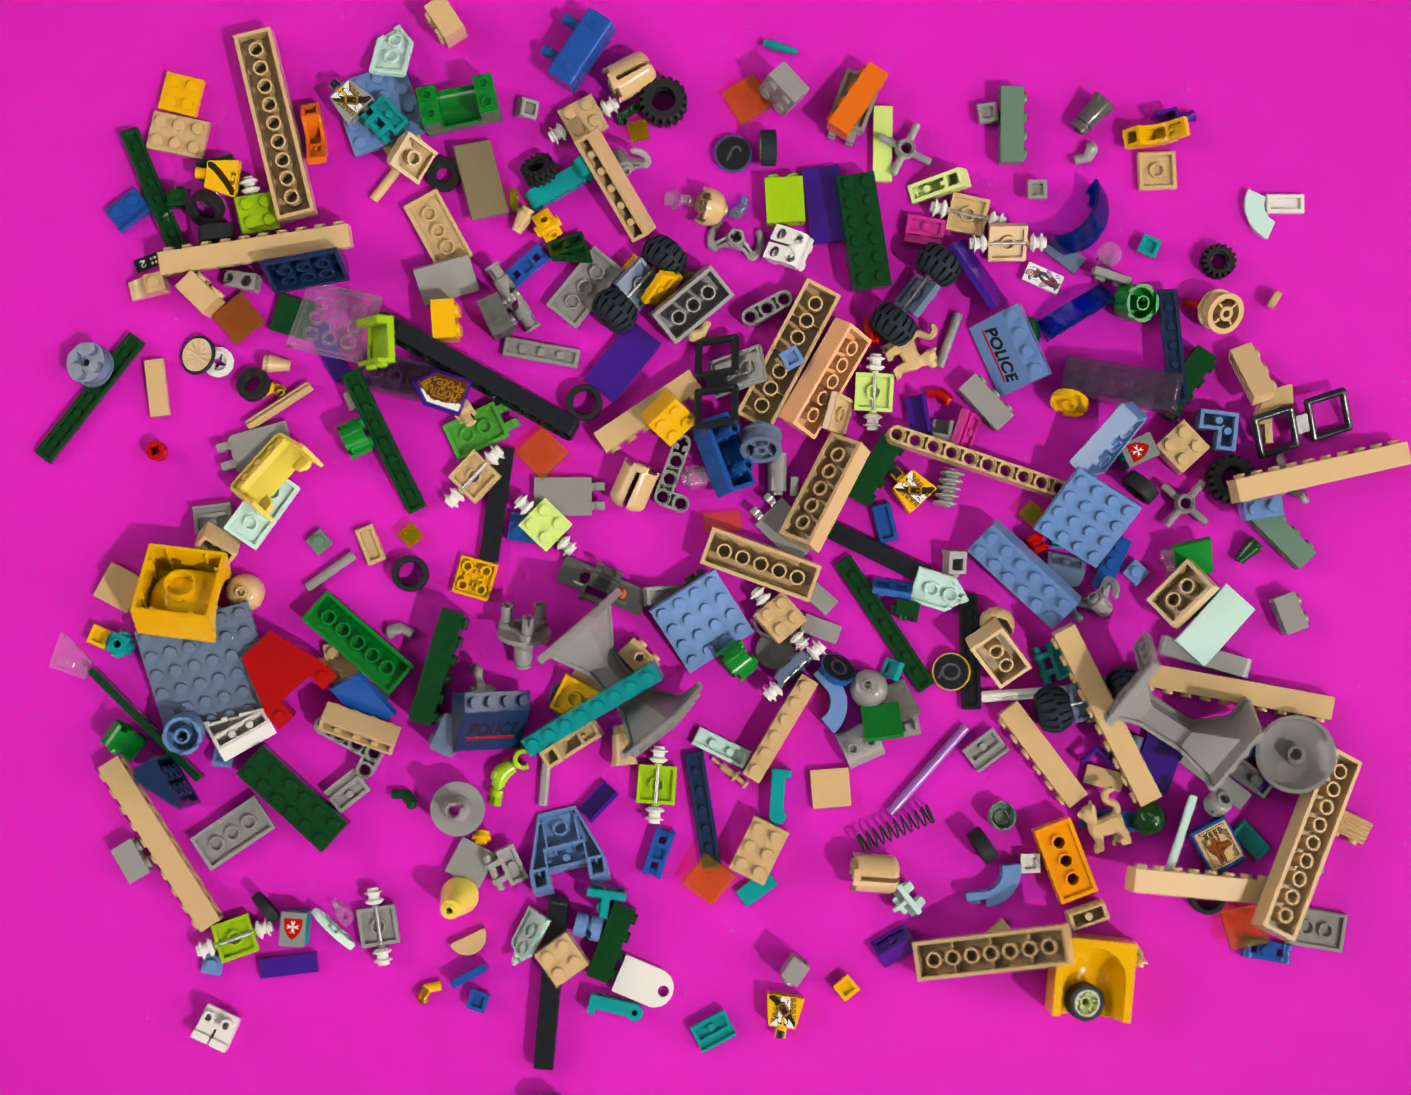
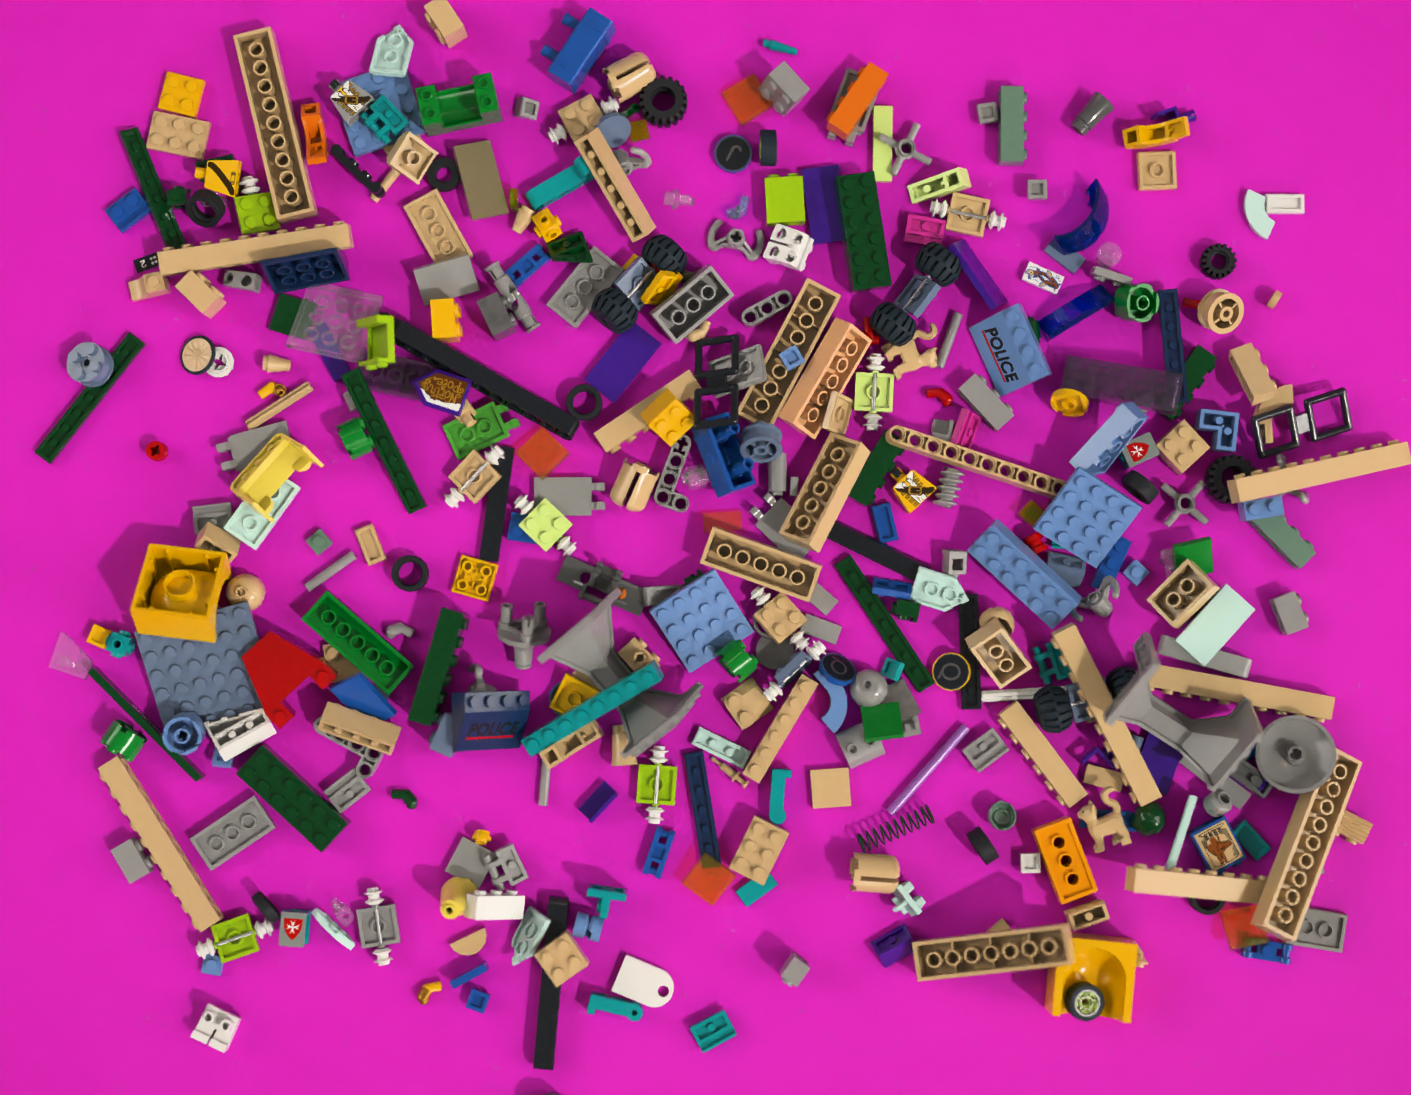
(117, 587): tan tile -> none
(157, 387): tan tile -> none
(167, 781): dark blue slope -> none
(215, 232): black tyre -> none
(238, 318): dark orange tile -> none
(246, 377): black tyre -> none
(288, 965): dark purple tile -> none
(363, 176): none -> black plate
(410, 535): plate -> none
(470, 812): light grey piece -> none
(494, 905): none -> white brick
(501, 775): lime piece -> none
(538, 170): black tyre -> none
(541, 352): light grey tile -> none
(564, 845): medium blue wedge -> none
(611, 942): dark green brick -> none
(614, 128): none -> sand blue tile
(710, 207): tan cylinder -> none
(747, 703): none -> tan slope
(783, 1011): torso -> none
(846, 987): yellow plate -> none
(918, 413): dark purple panel -> none
(1001, 889): medium blue arch -> none
(1007, 242): tan plate -> none
(1089, 154): light grey arm -> none
(1149, 246): teal plate -> none
(1248, 550): dark green cone -> none

